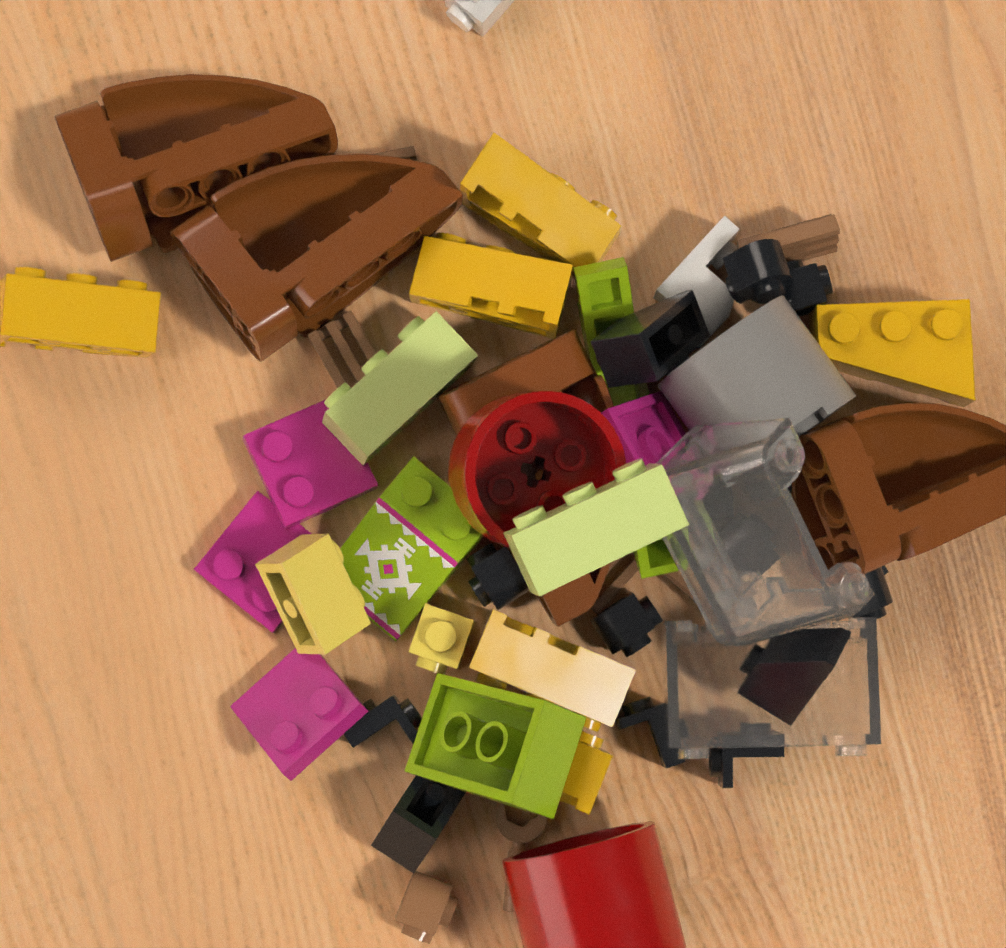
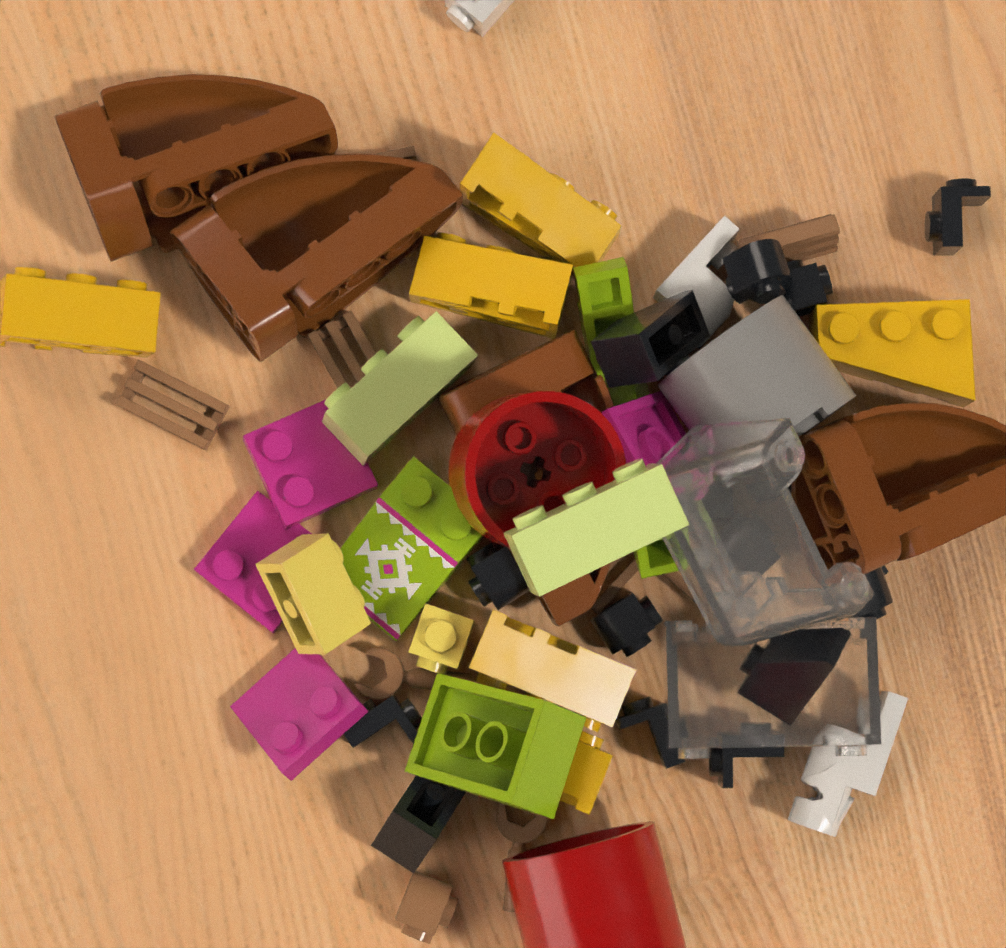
(134, 385): none -> medium nougat tile
(396, 675): none -> medium nougat piece
(837, 775): none -> white plate
(944, 222): none -> black bracket

